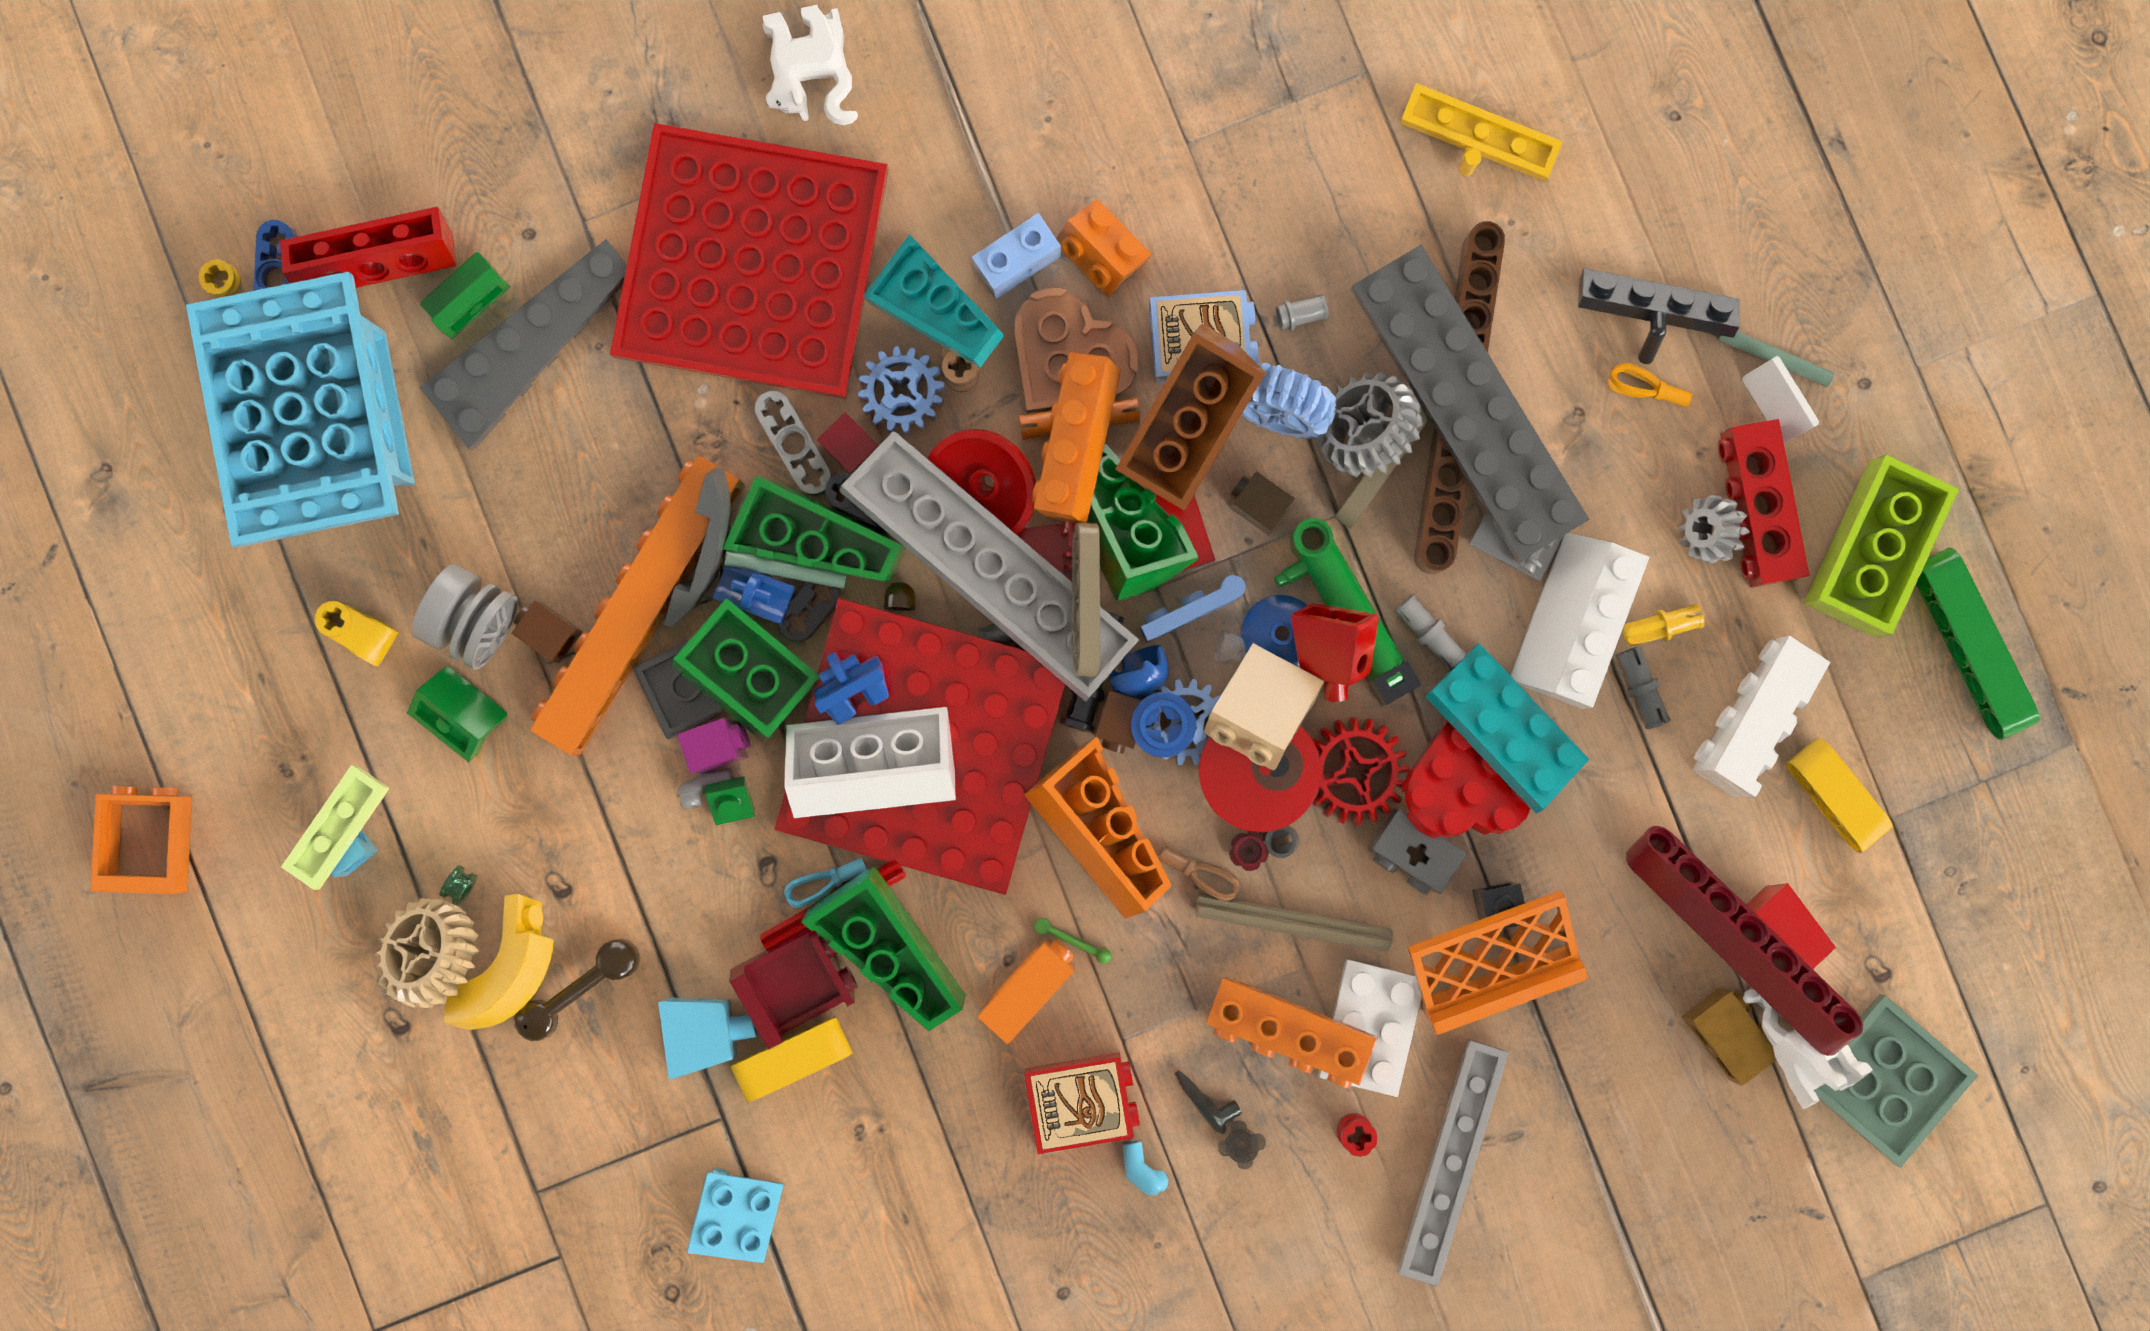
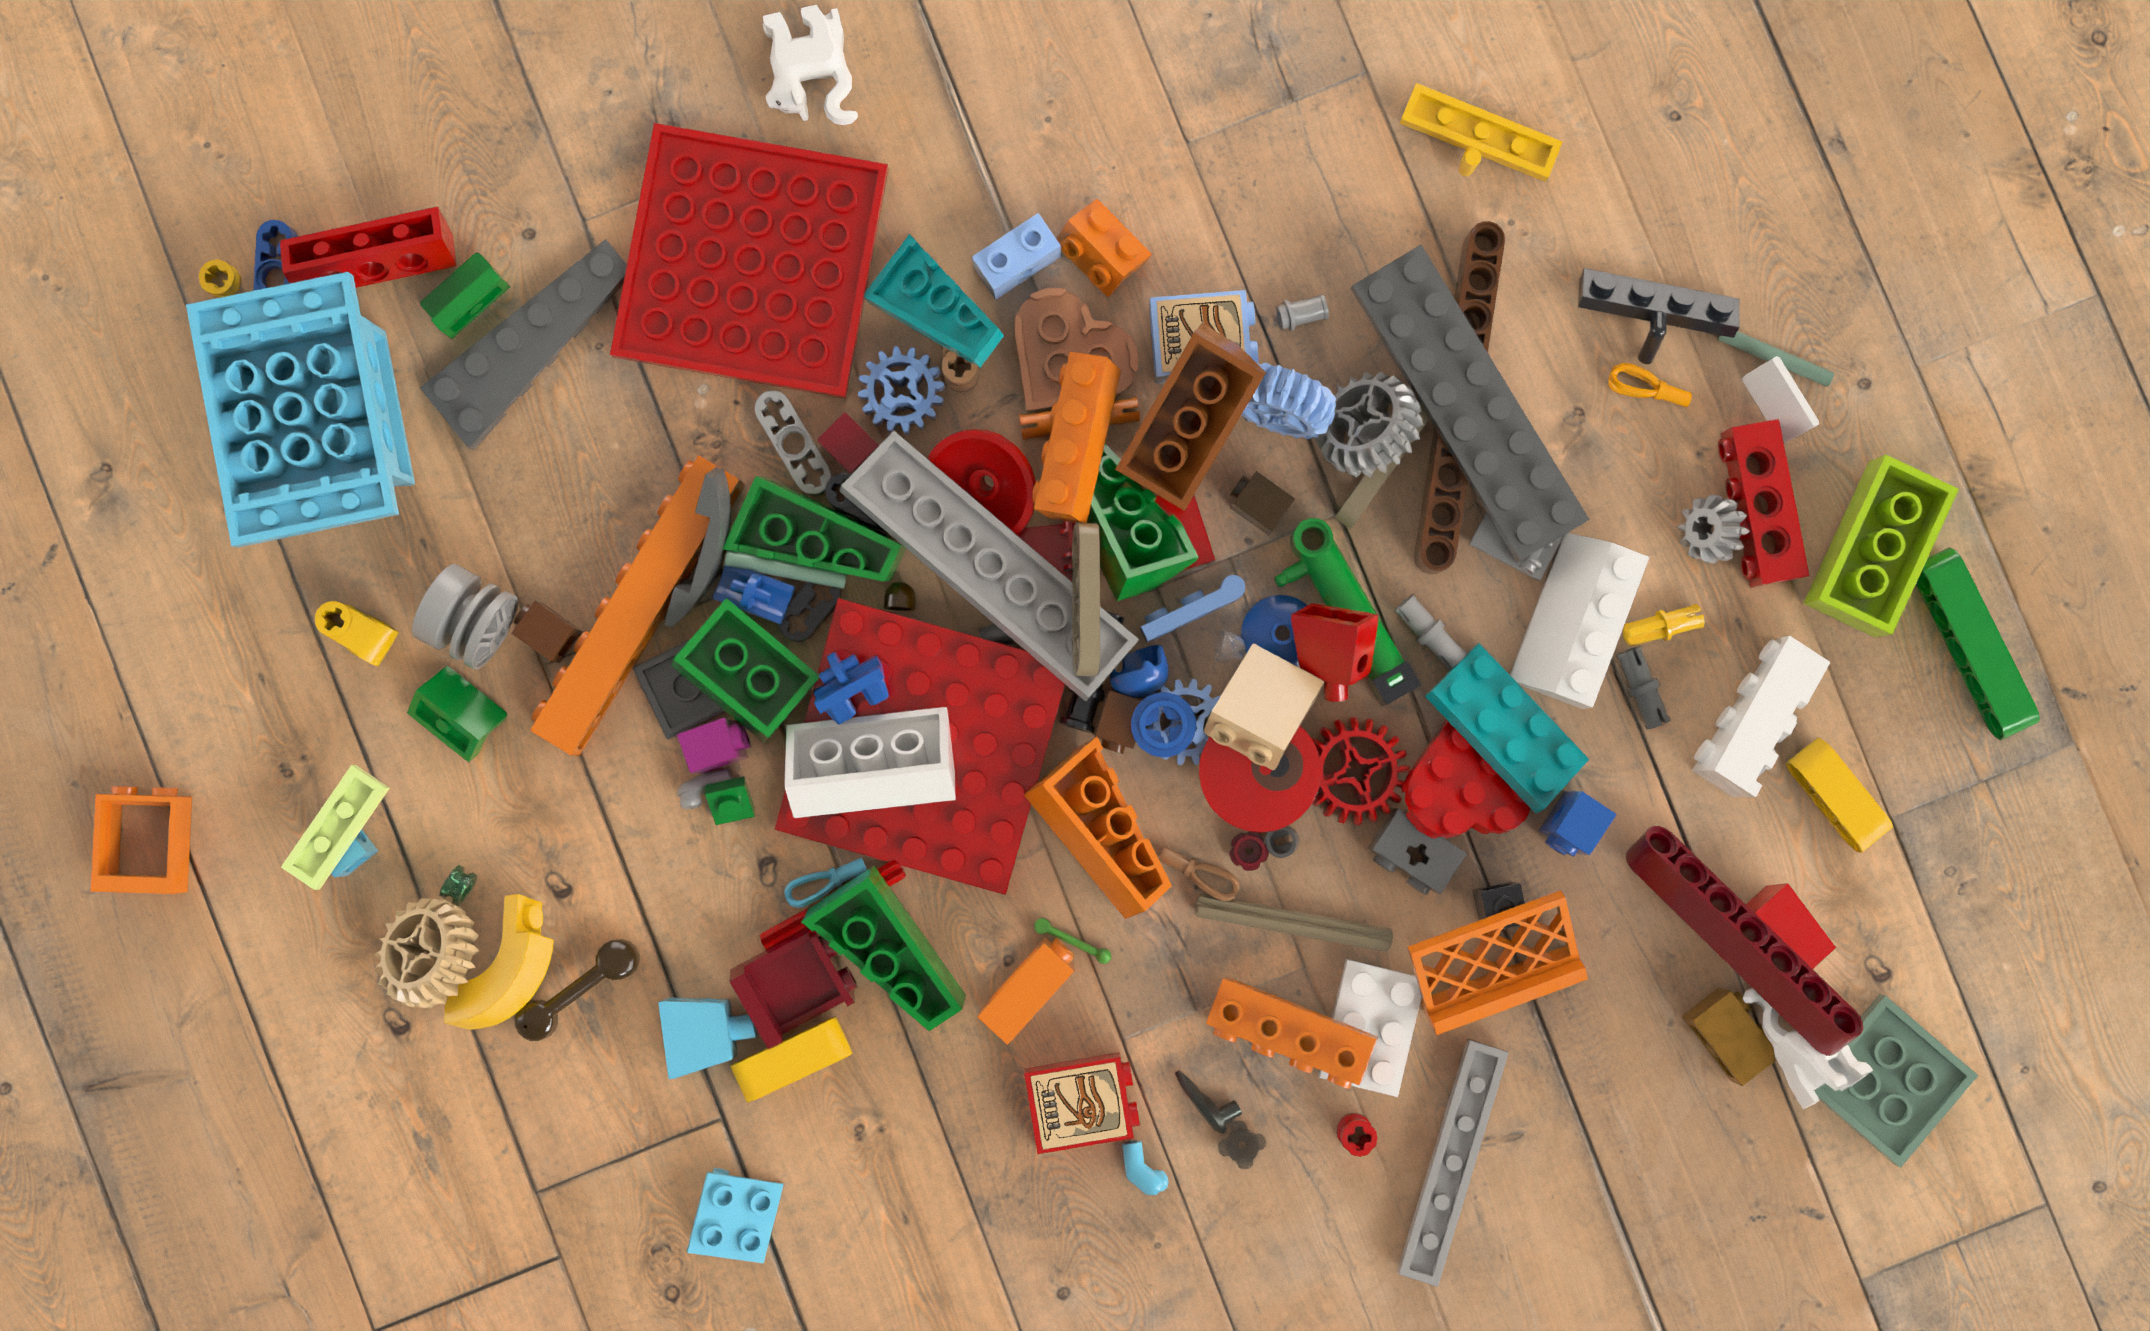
(1576, 824): none -> blue brick

